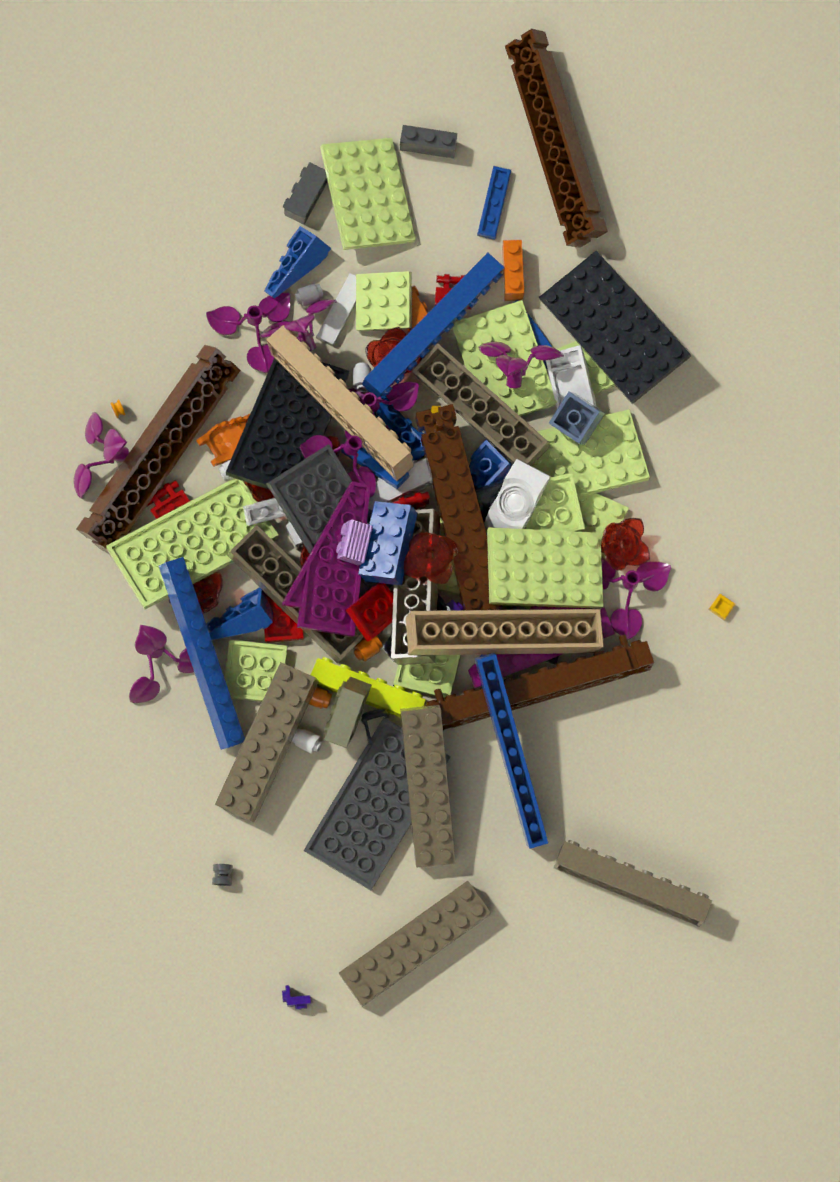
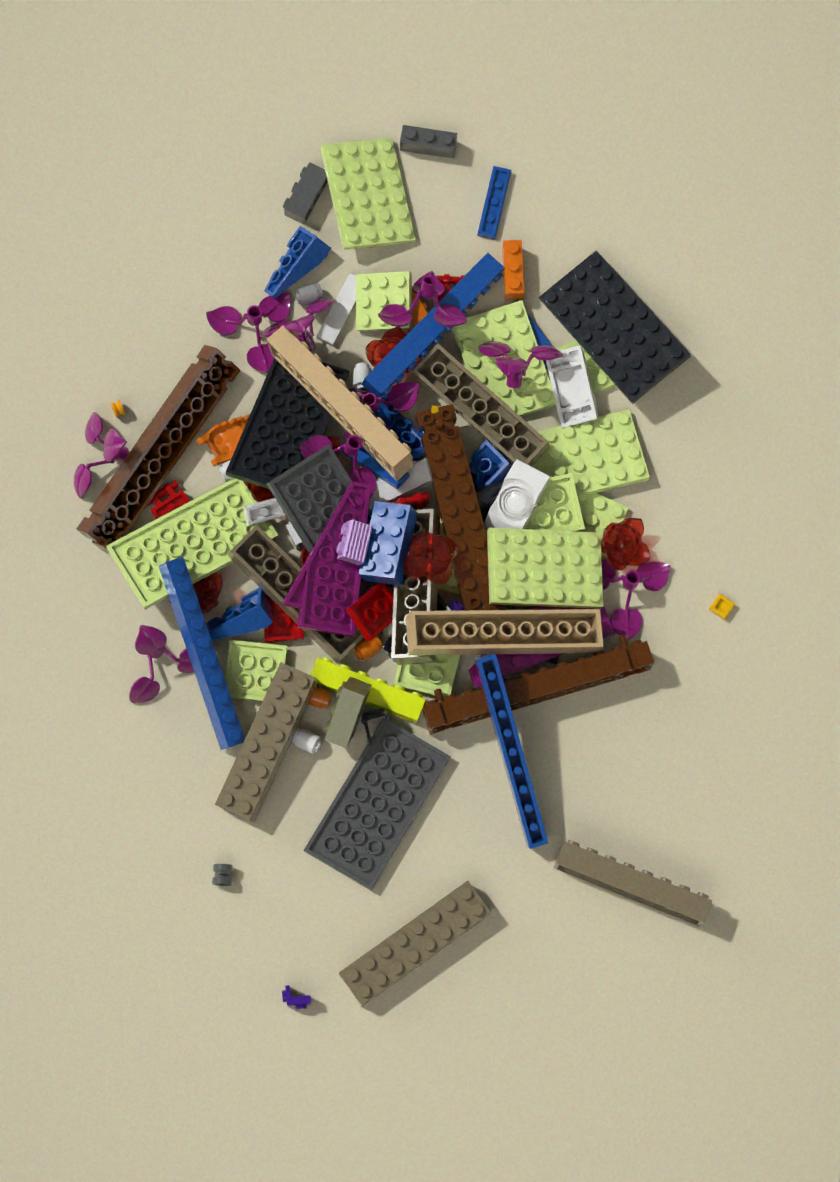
(427, 786): dark tan brick -> none
(428, 287): none -> magenta plant
(556, 138): reddish brown brick -> none
(576, 418): sand blue brick -> none

